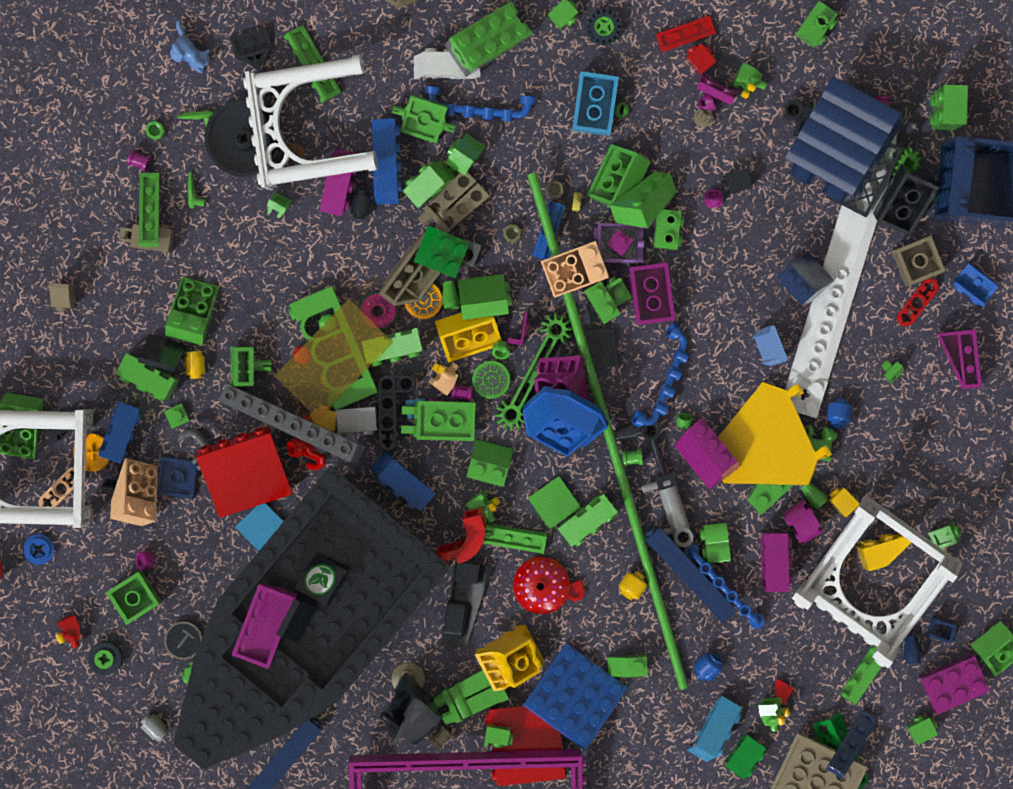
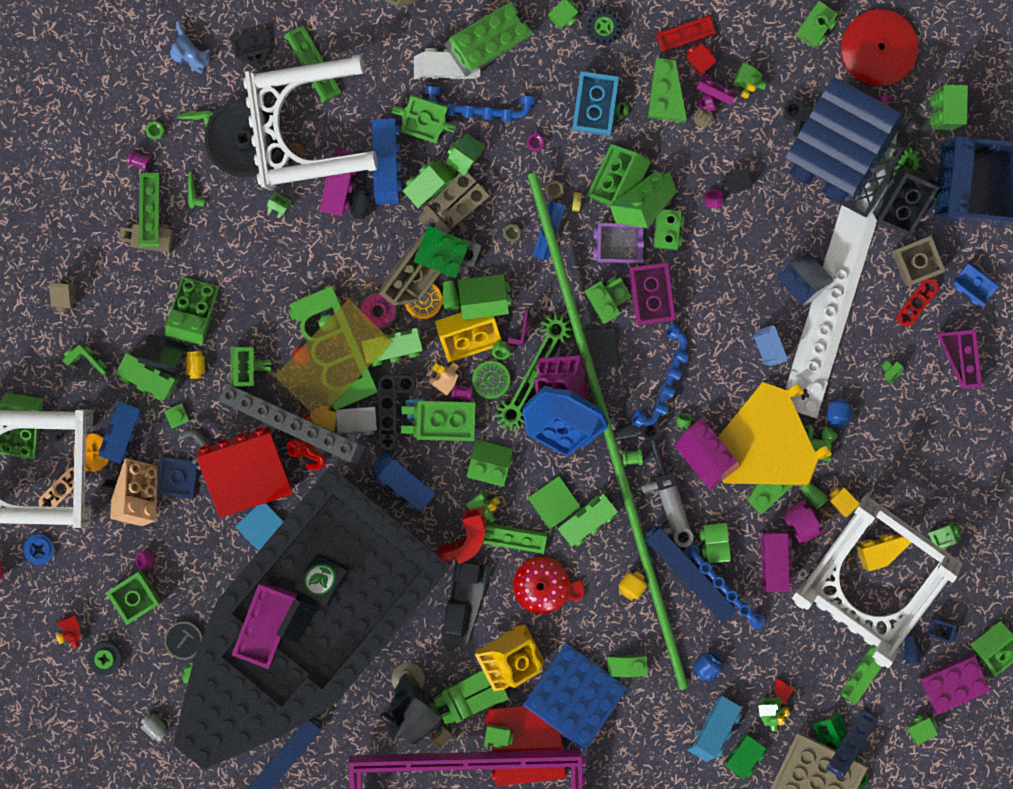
(73, 355): none -> bright green bracket
(535, 142): none -> magenta tile
(575, 269): light nougat slope -> none
(619, 242): magenta brick -> none
(666, 93): none -> bright green wedge
(866, 60): none -> red dish

